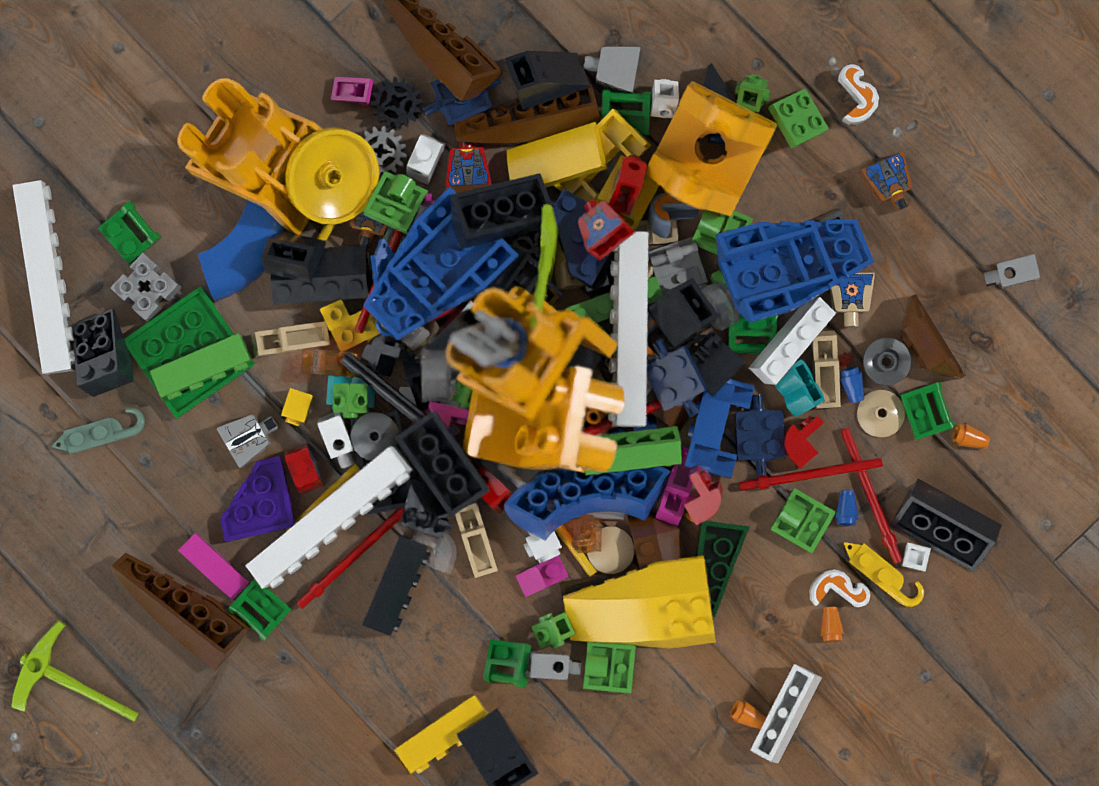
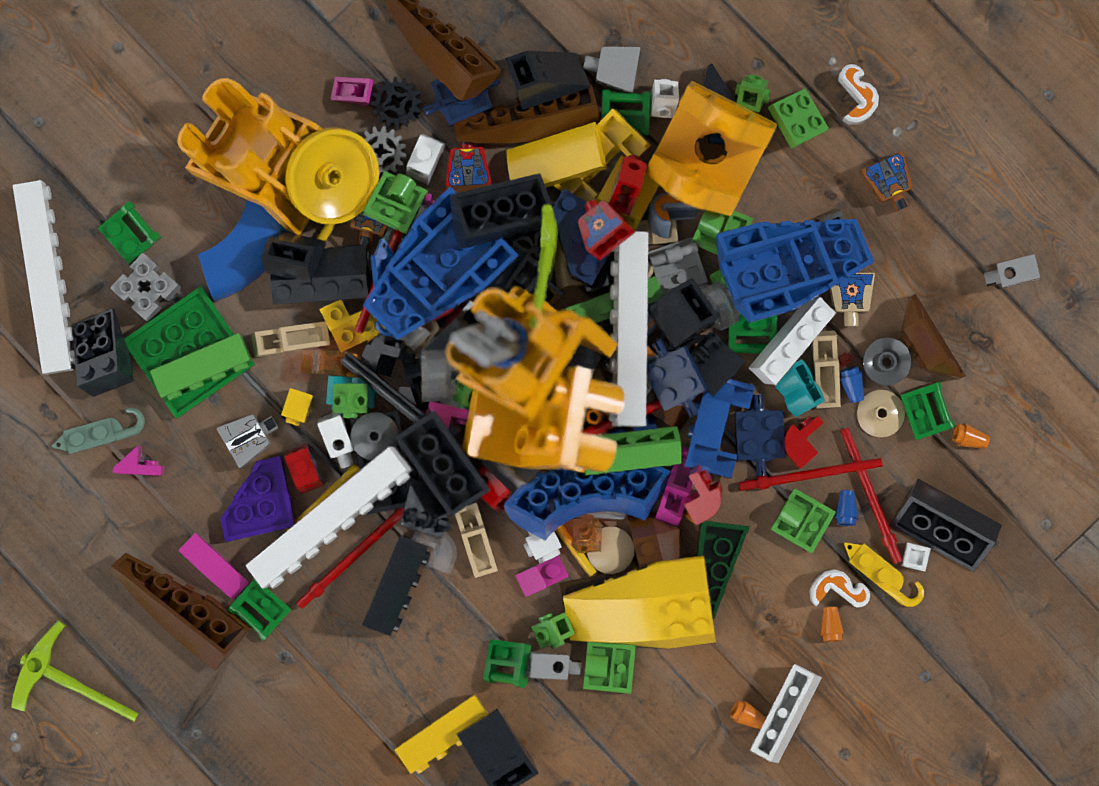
(132, 465): none -> dark pink slope

